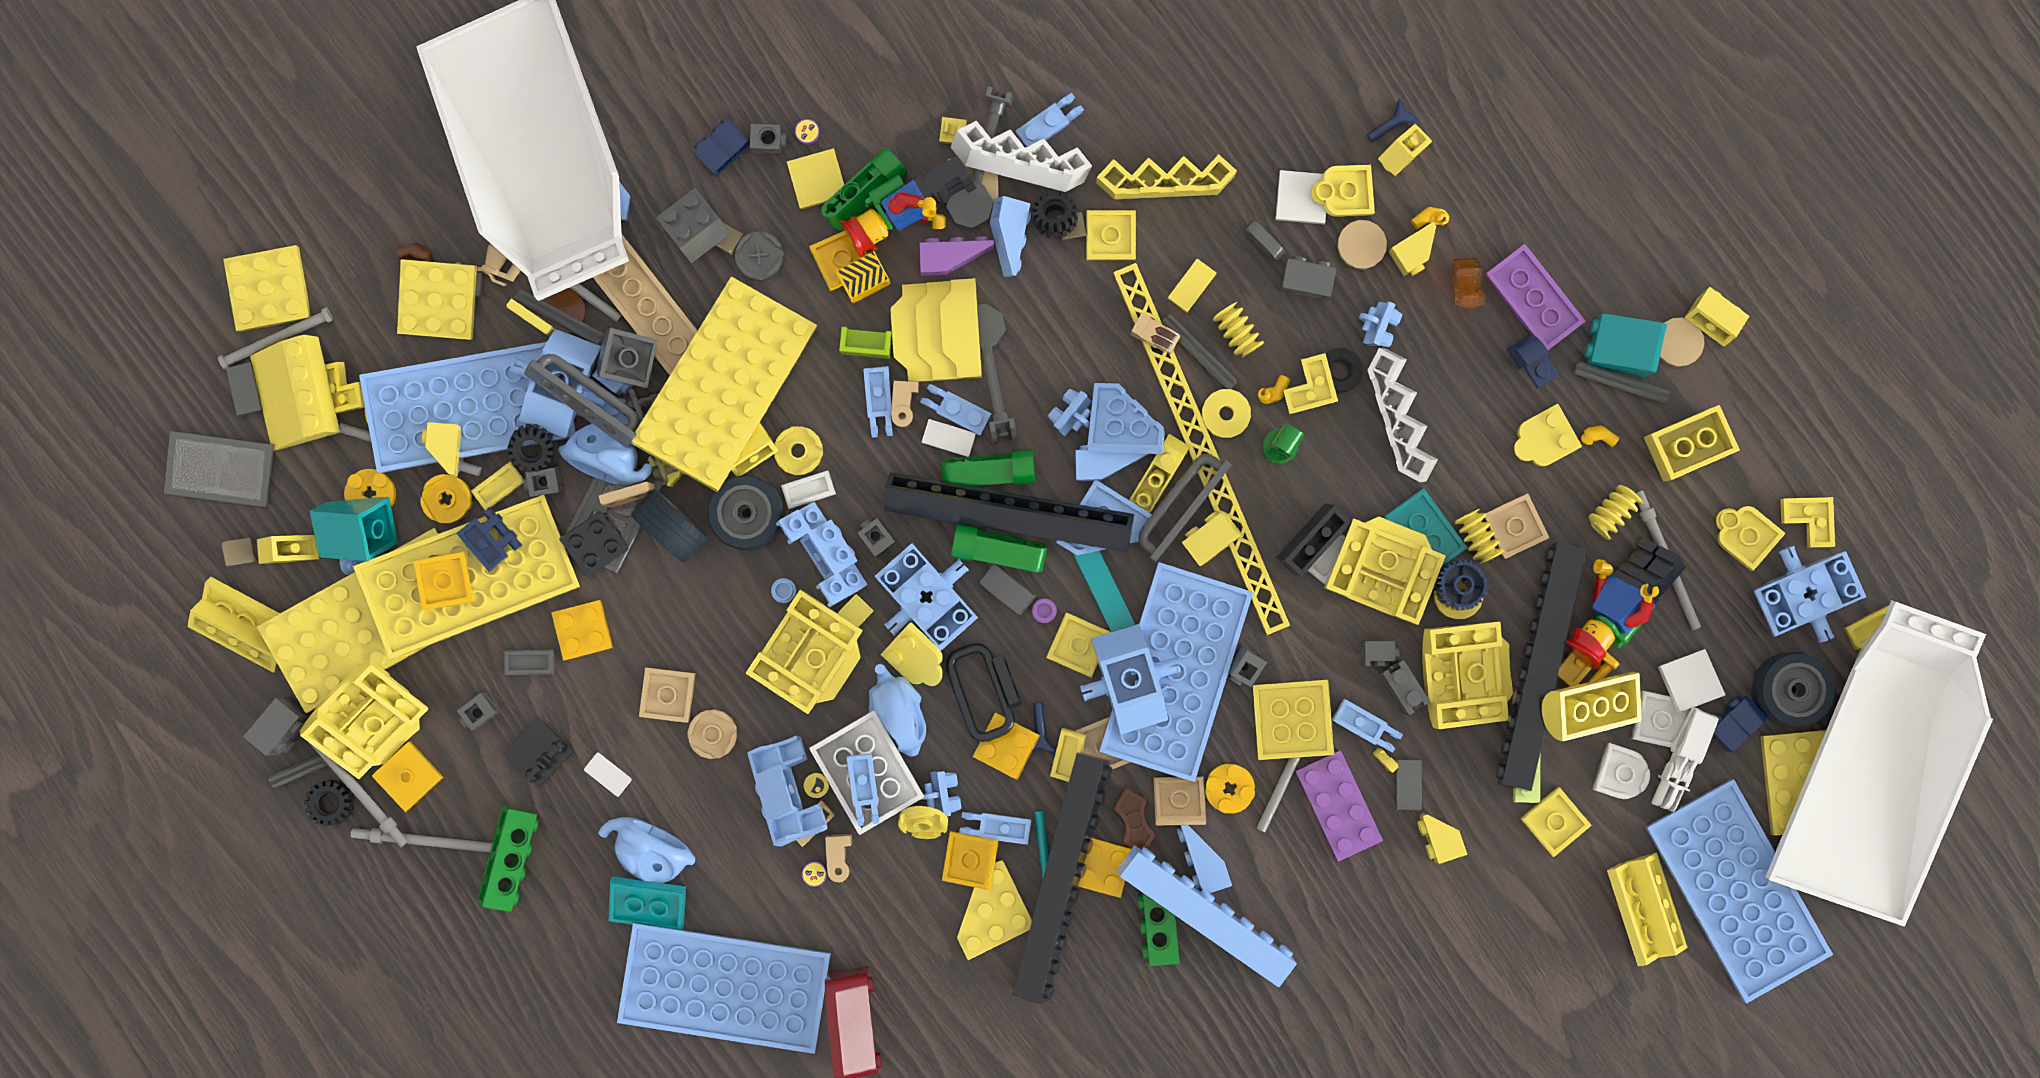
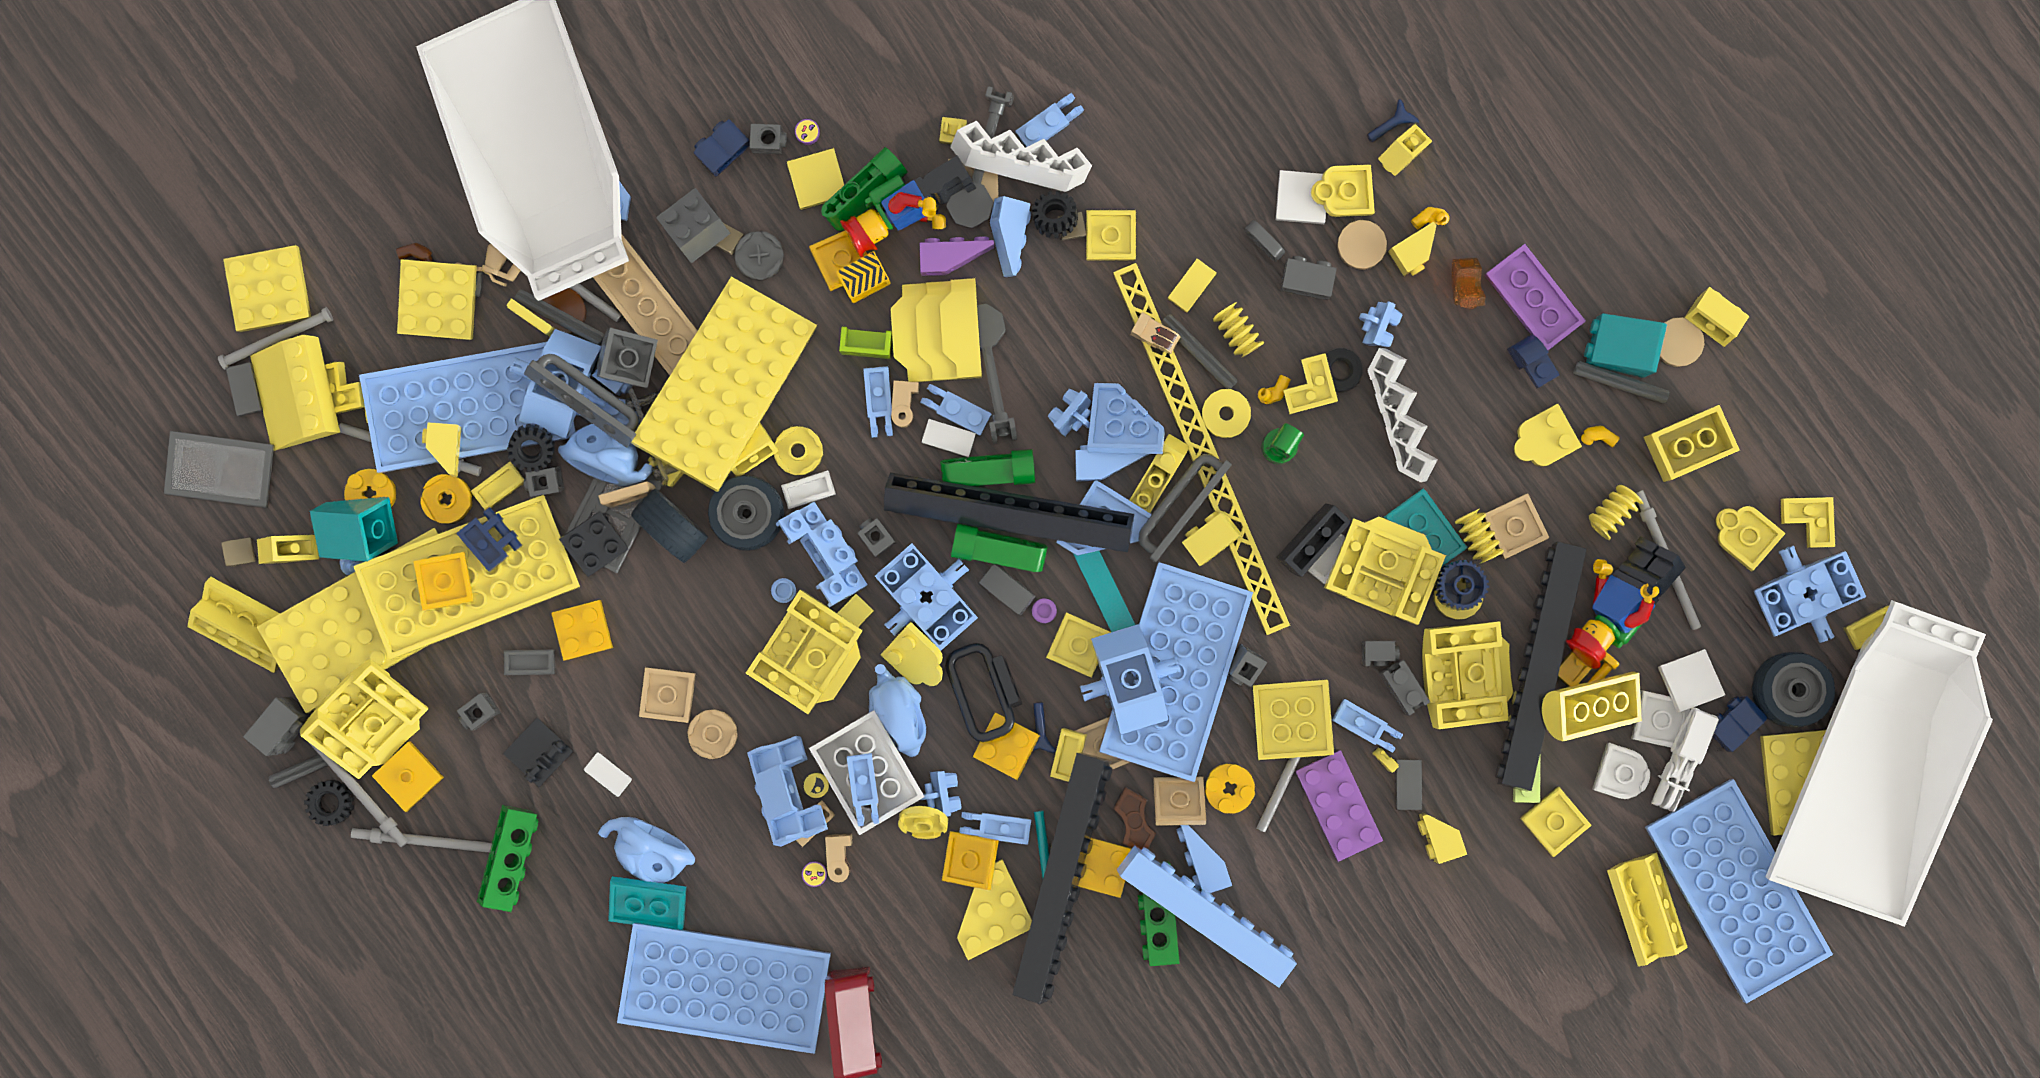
(1153, 182): light yellow brick -> none

